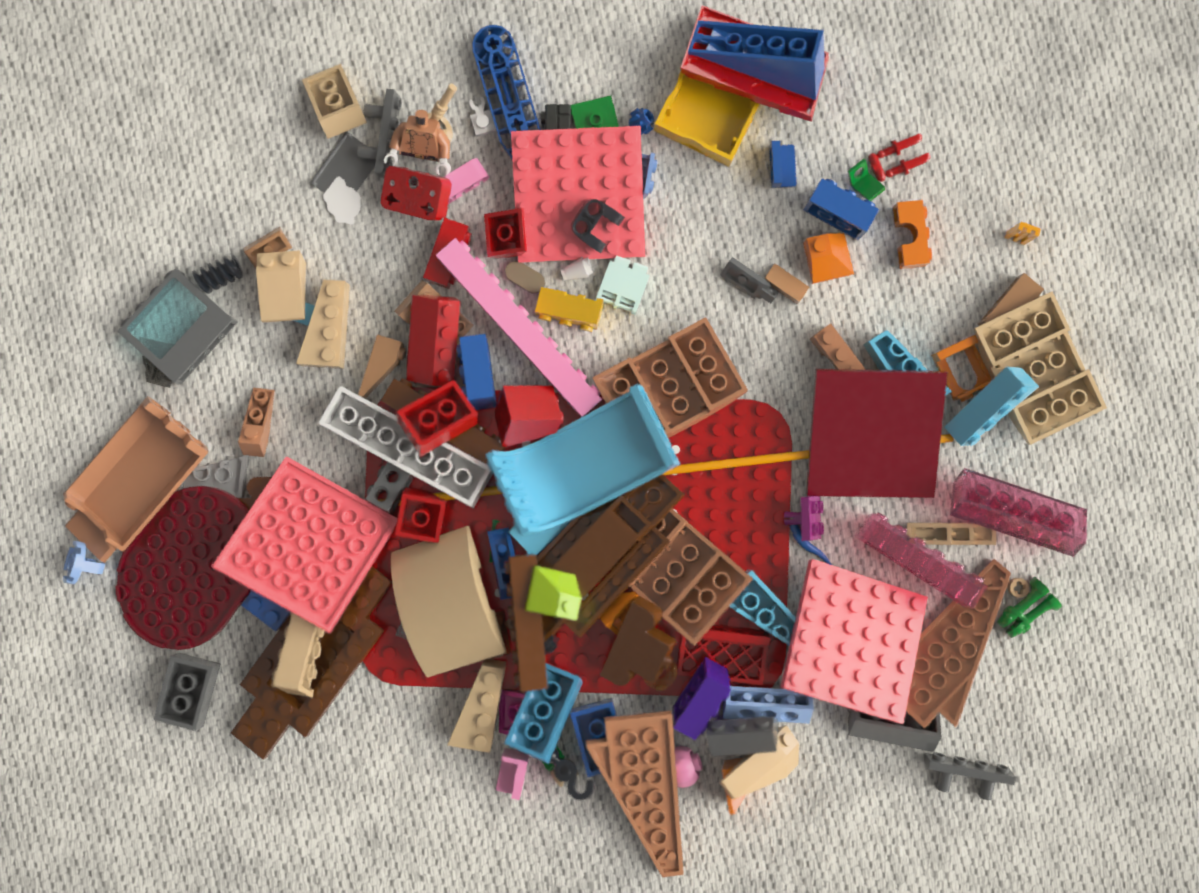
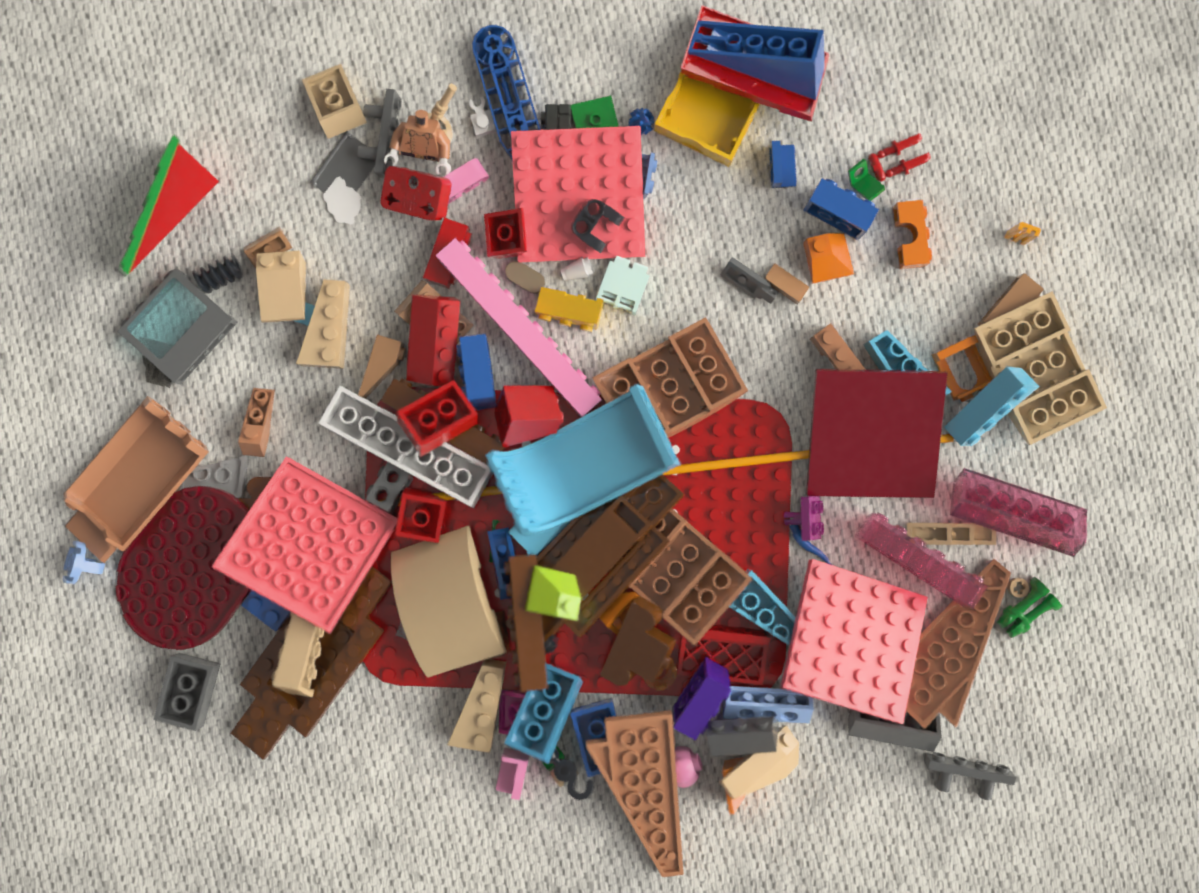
(174, 192): none -> piece

